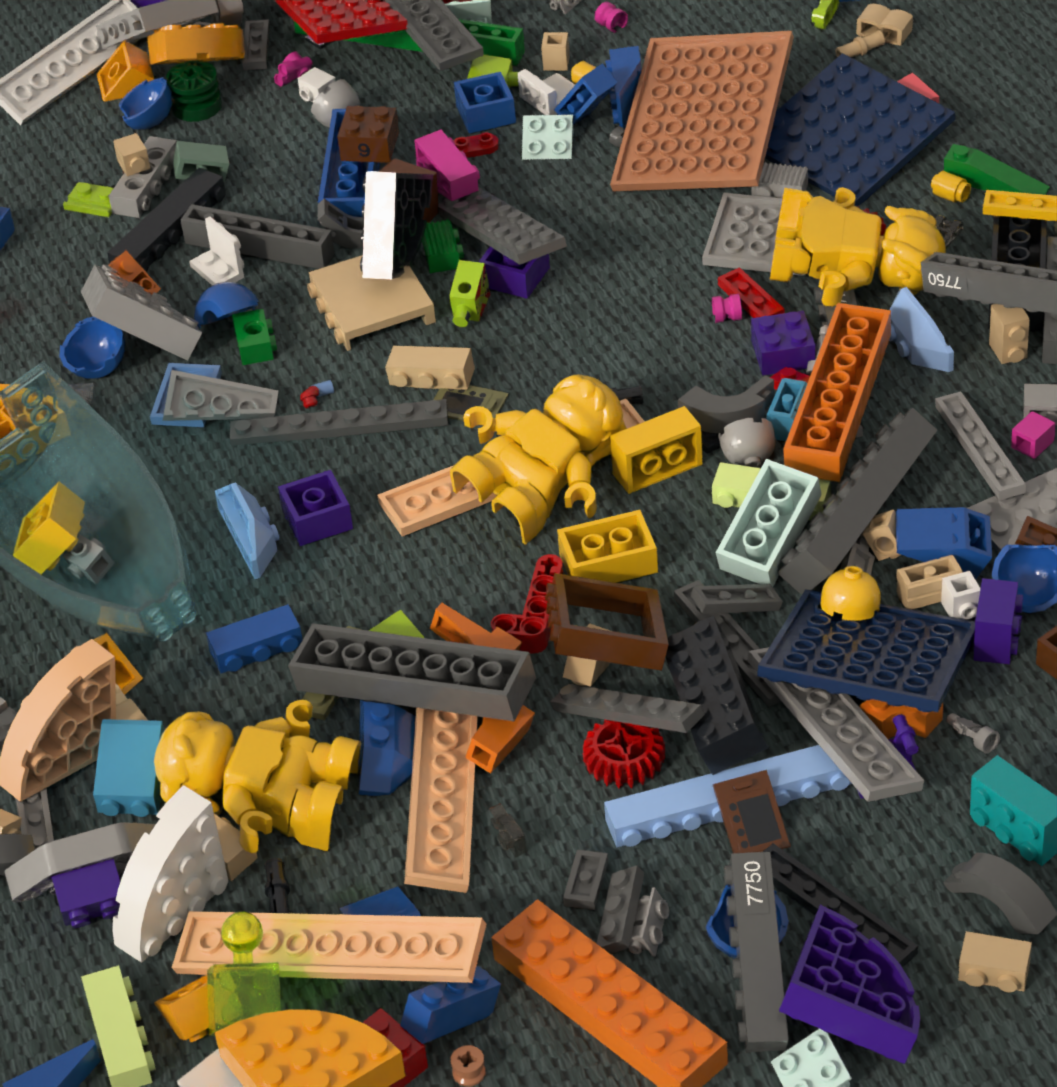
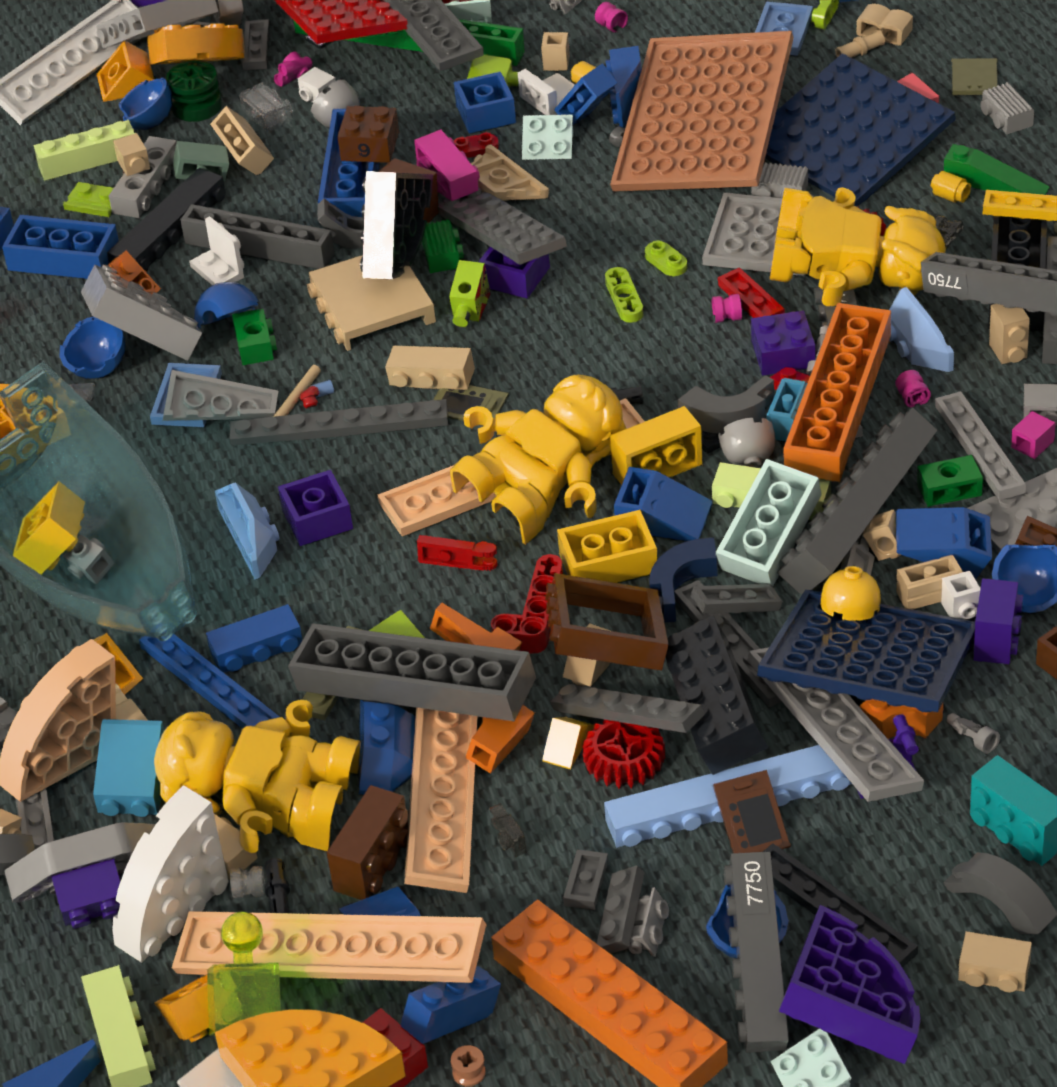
(58, 246): none -> blue brick
(80, 150): none -> yellowish green brick
(207, 680): none -> blue plate
(242, 141): none -> tan brick
(247, 882): none -> clear wheel
(266, 107): none -> clear brick
(294, 397): none -> tan bar
(368, 843): none -> reddish brown brick
(456, 553): none -> red hinge
(505, 178): none -> tan wing
(565, 741): none -> slope
(625, 287): none -> lime beam
(665, 258): none -> lime plate
(665, 504): none -> blue slope
(679, 564): none -> dark blue arch
(786, 18): none -> medium blue plate
(912, 388): none -> dark pink wheel
(949, 480): none -> green brick
(973, 75): none -> olive container
(1007, 108): none -> light grey brick

